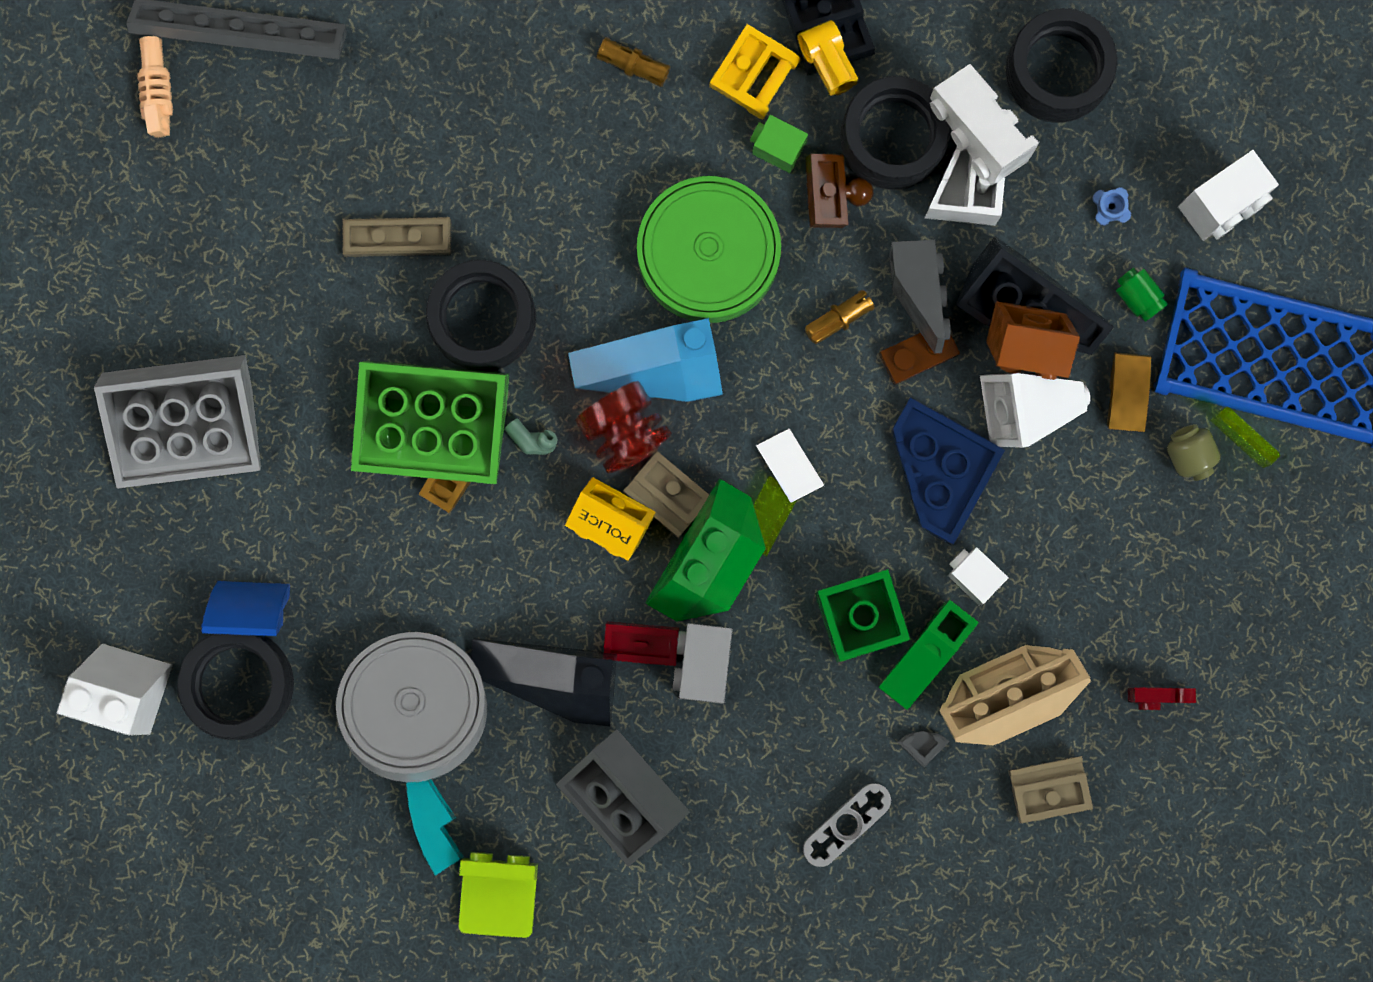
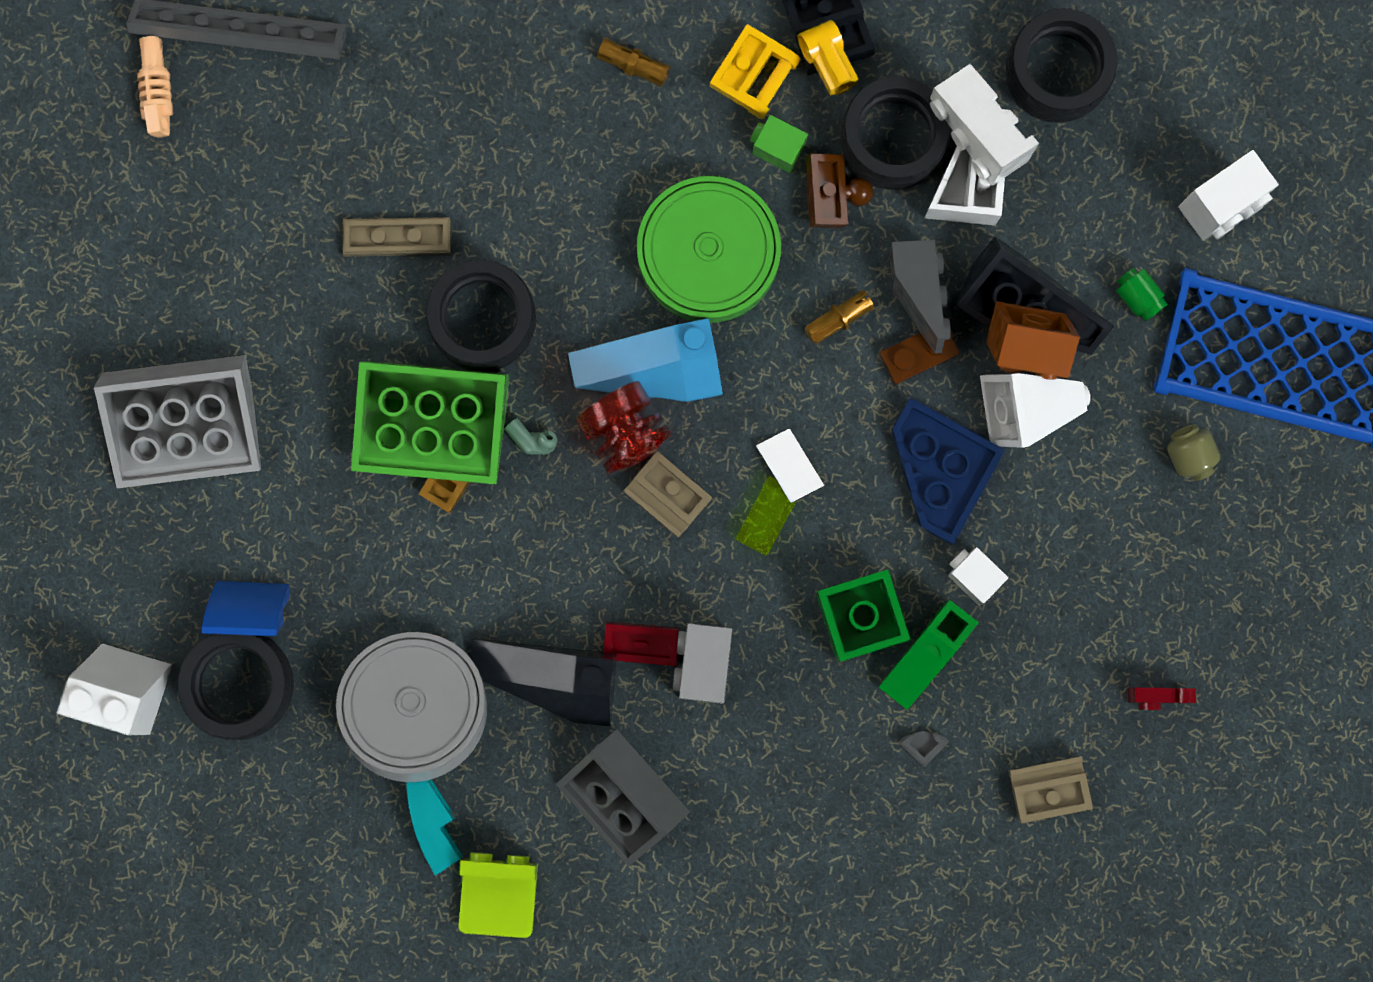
(610, 519): yellow brick -> none
(711, 558): green wedge -> none
(832, 849): light grey beam -> none
(1013, 694): tan wedge -> none
(1117, 197): medium blue plate -> none
(1129, 392): pearl gold slope -> none
(1245, 437): clear neon green tile -> none

